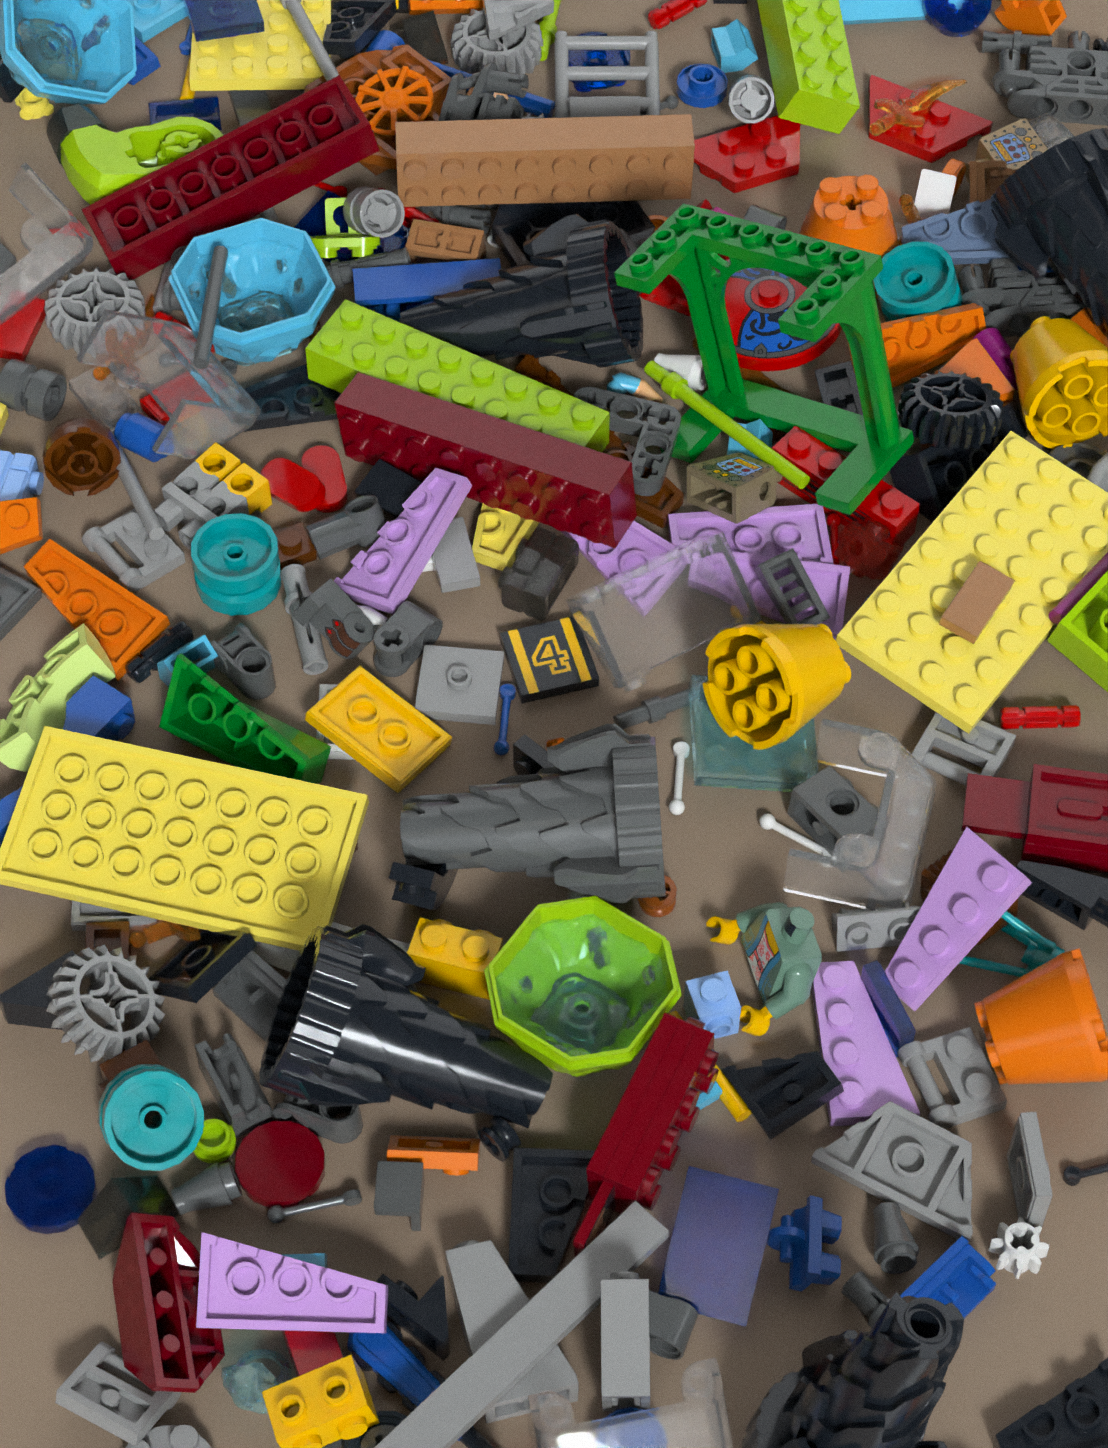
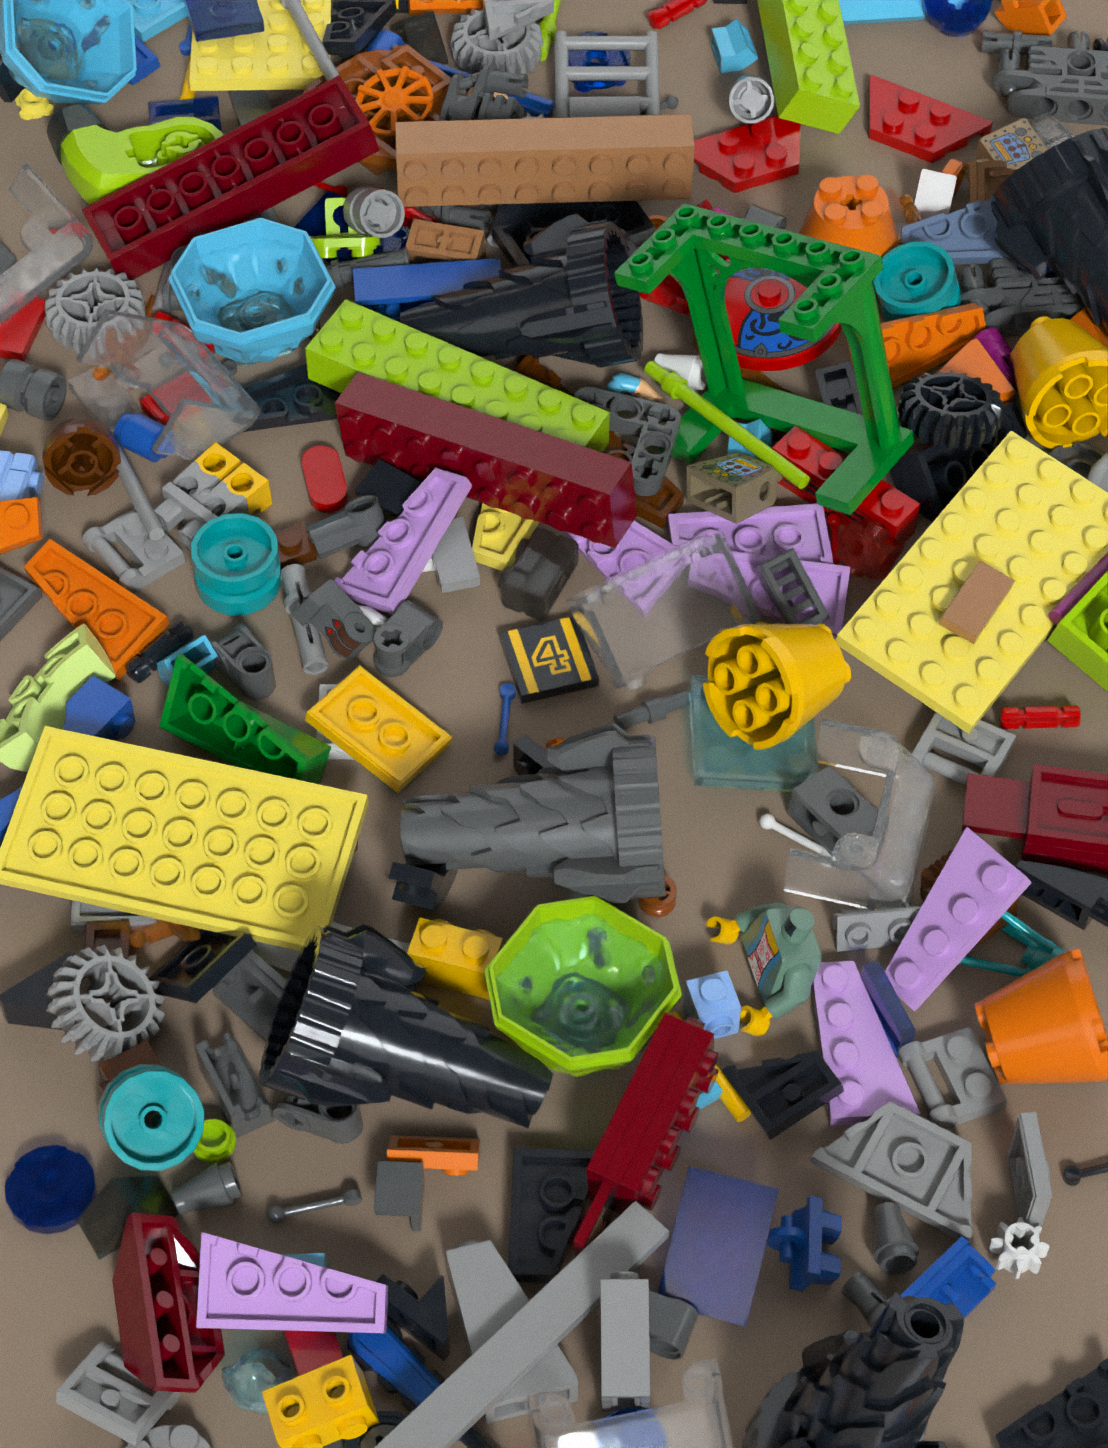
(210, 307): dark grey bar -> none
(280, 1164): dark red tile -> none
(294, 484): red tile -> none
(460, 684): light grey plate -> none
(499, 1138): black bush -> none
(680, 751): white hinge -> none
(702, 85): blue plate -> none
(902, 112): clear orange piece -> none

